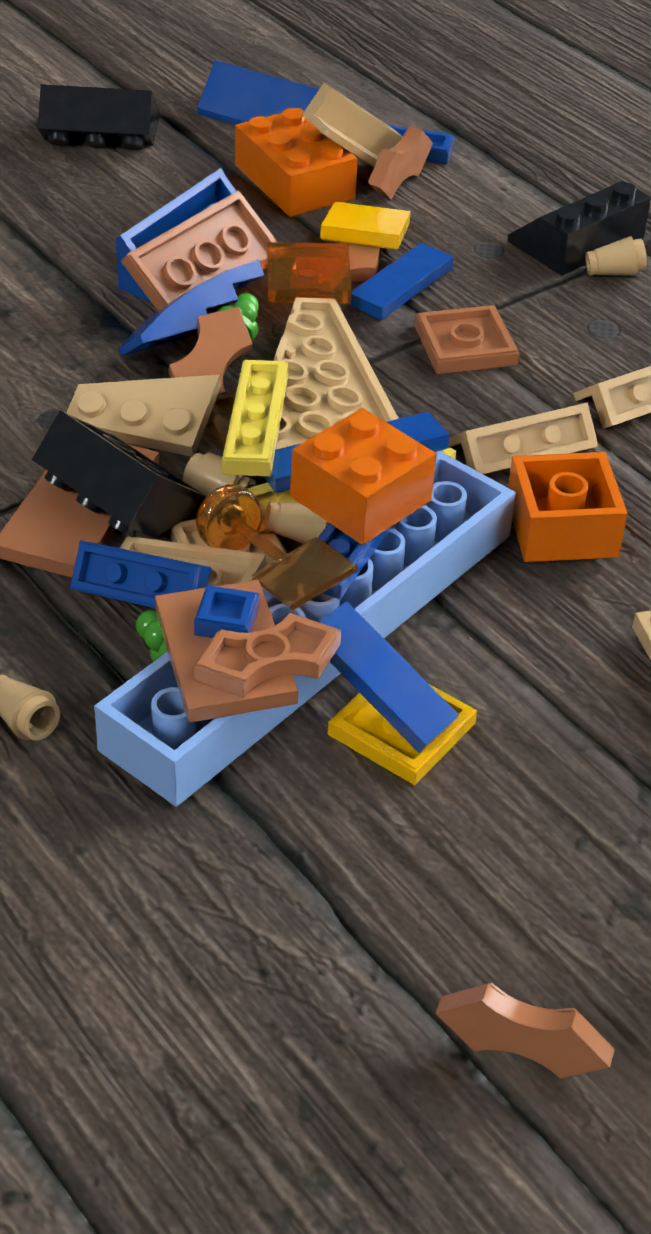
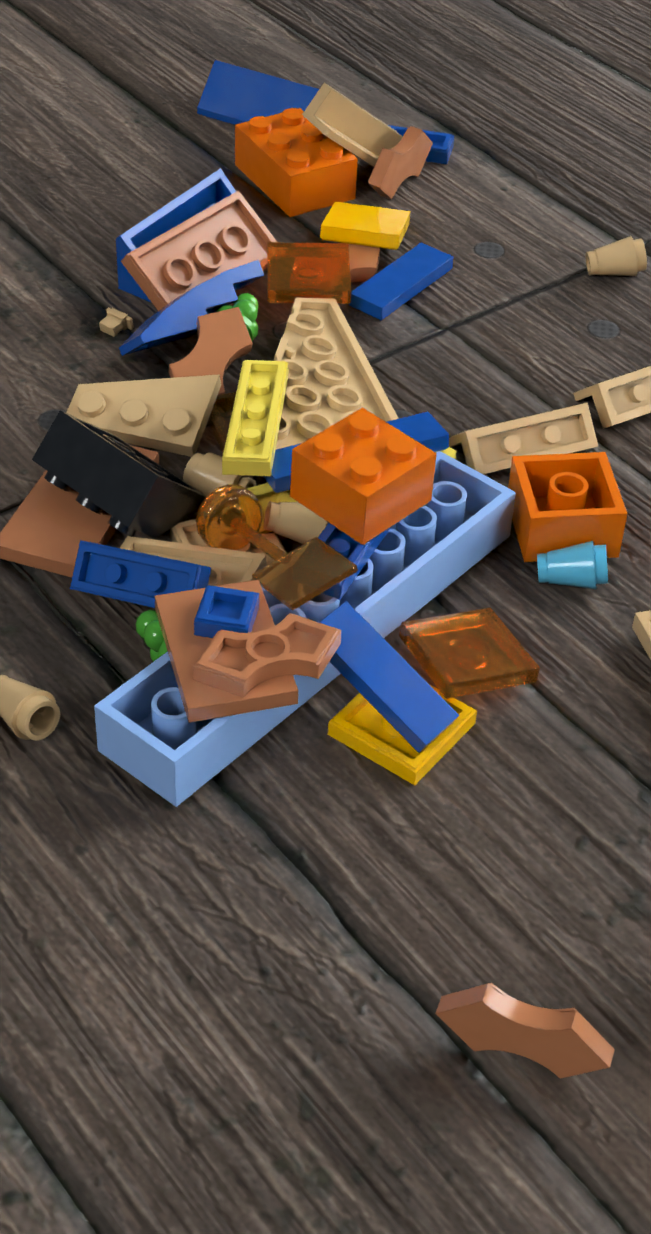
(97, 116): black slope -> none
(115, 322): none -> tan piece
(466, 339): nougat tile -> none
(469, 652): none -> clear orange tile
(574, 566): none -> medium azure cone
(587, 224): black slope -> none

